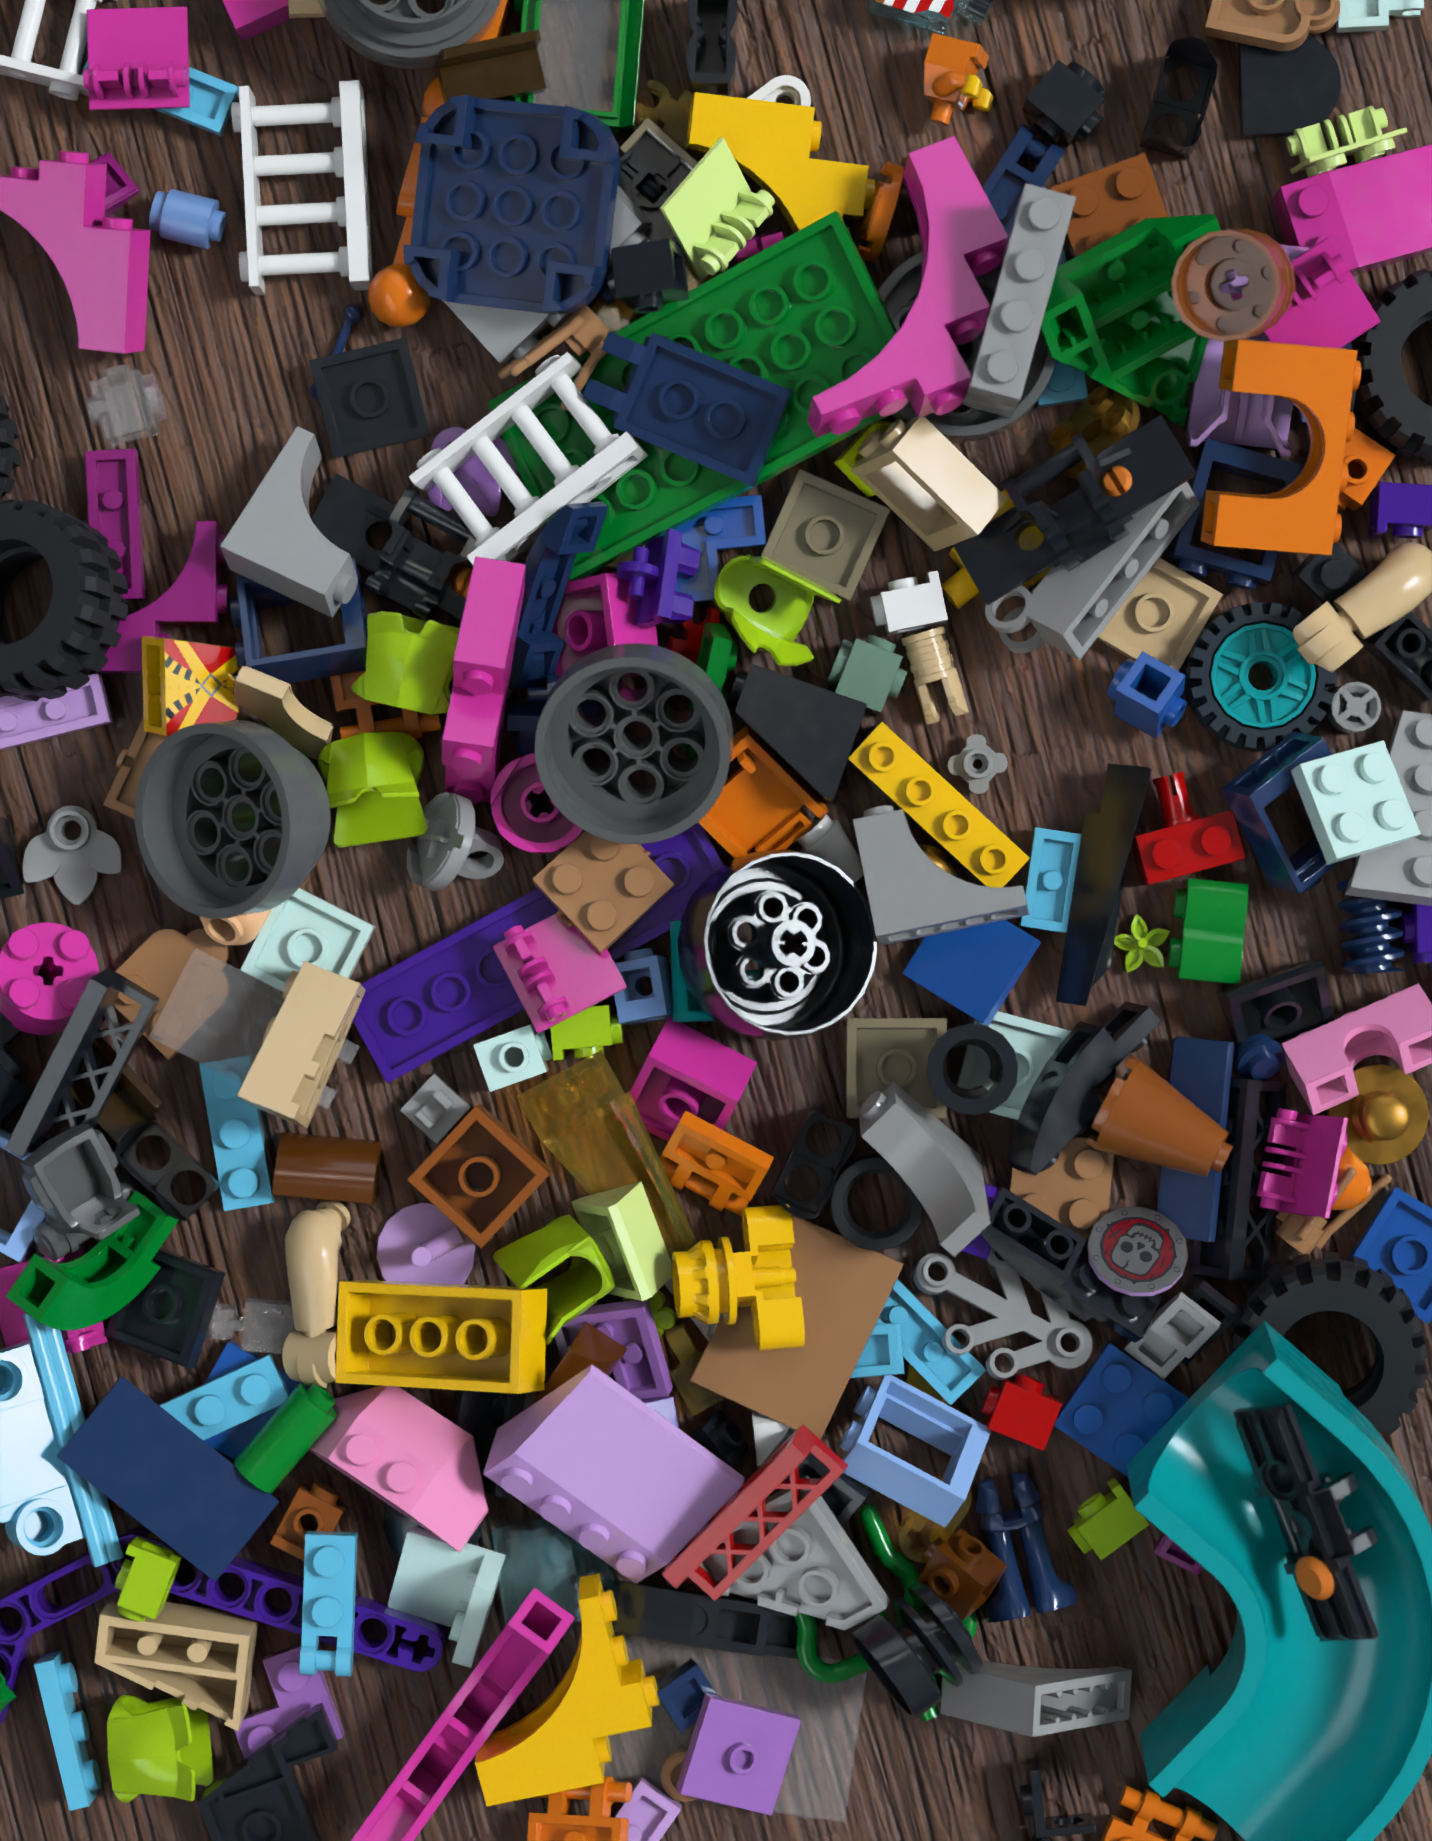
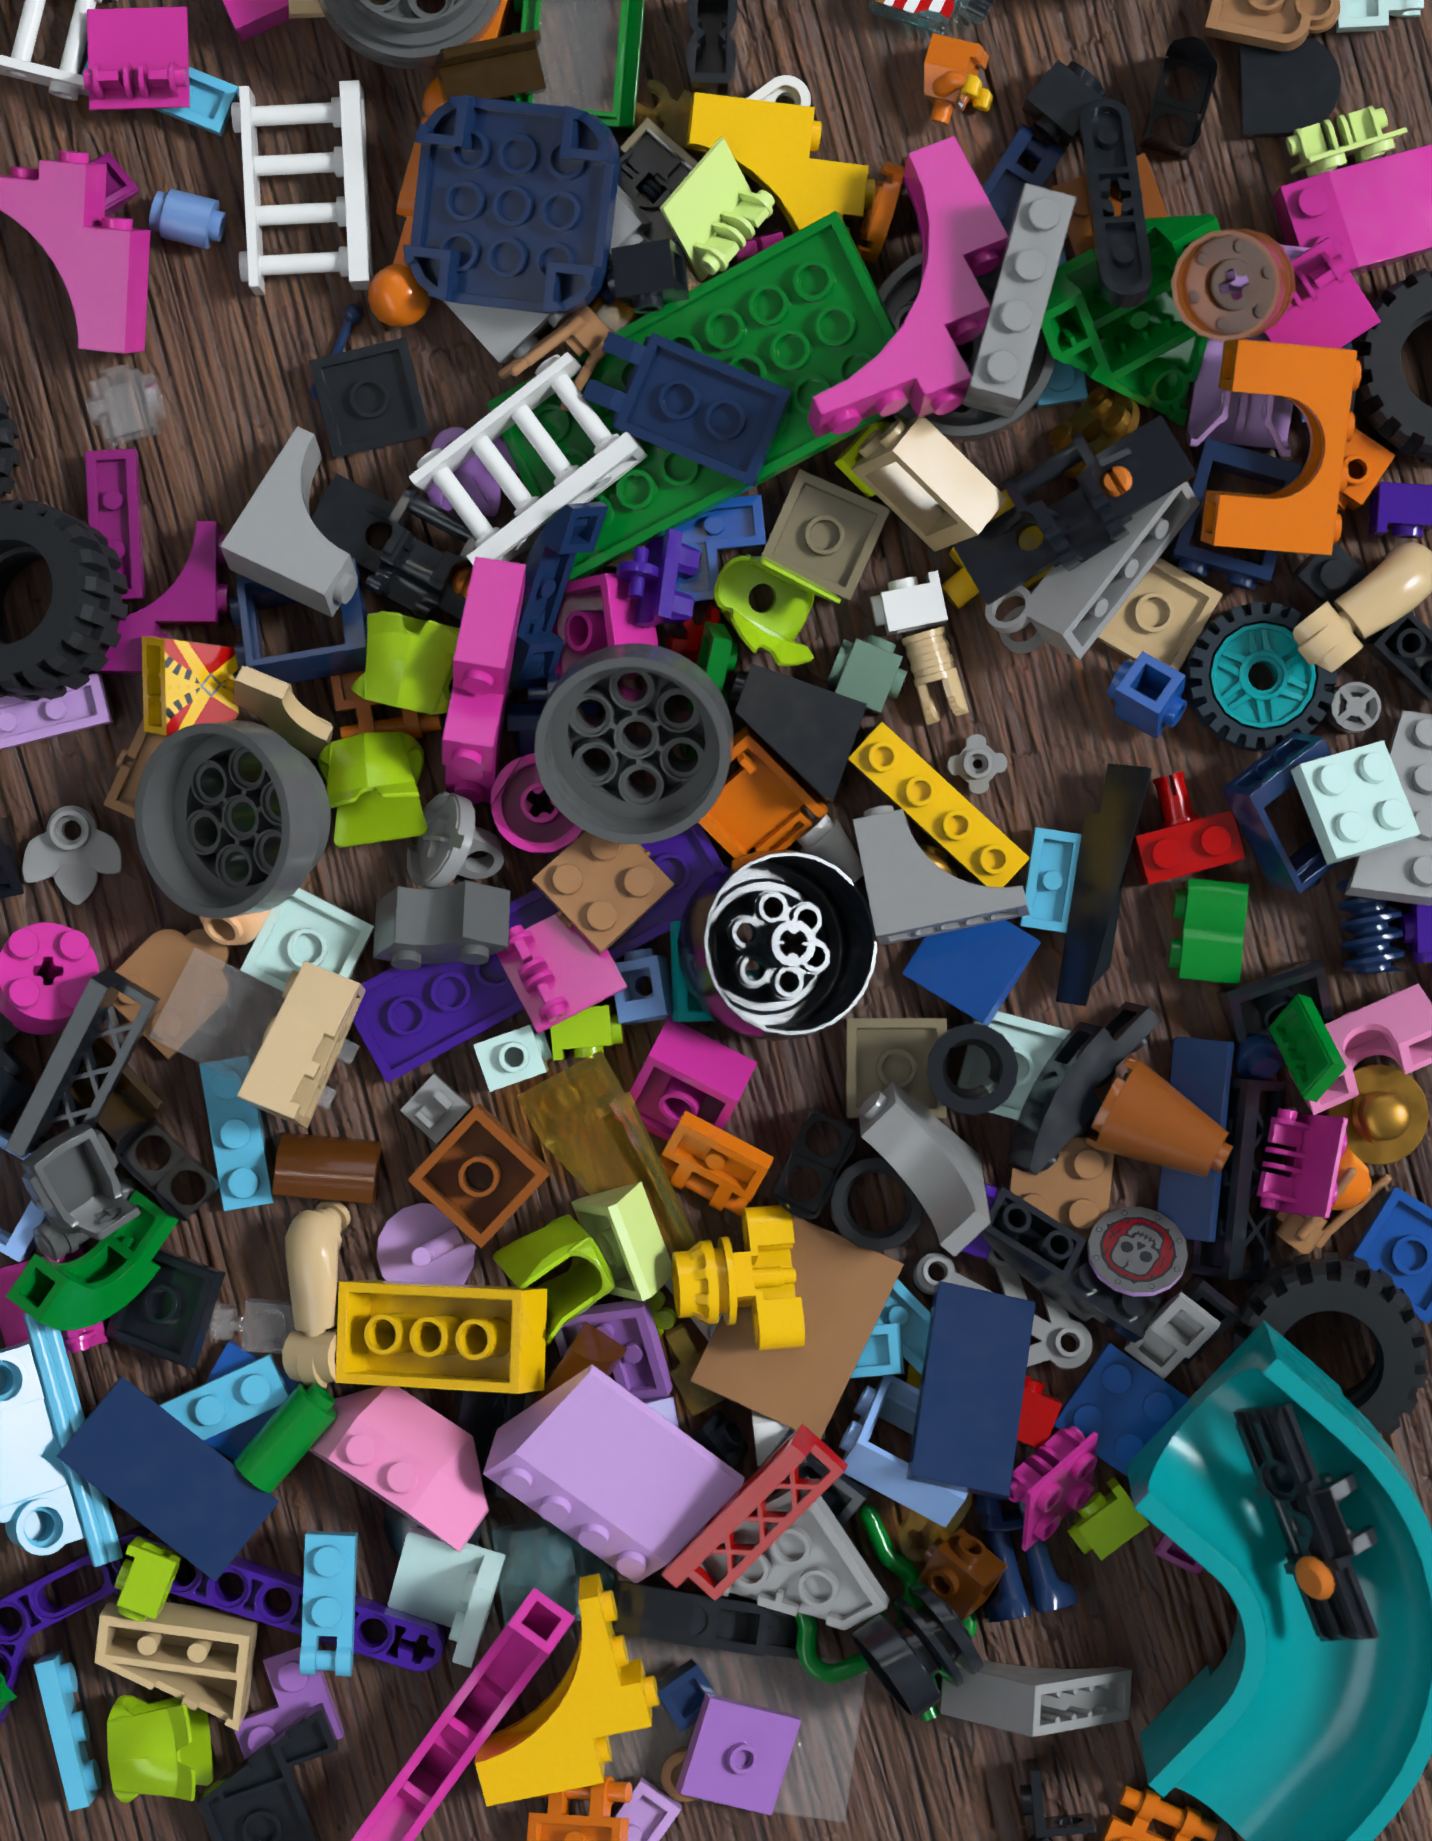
(315, 1500): dark orange brick -> none
(441, 925): none -> dark grey brick
(971, 1390): none -> dark blue tile
(1054, 1482): none -> dark pink hinge
(1120, 240): none -> black piece
(1141, 945): lime plant -> none
(1307, 1047): none -> green plate

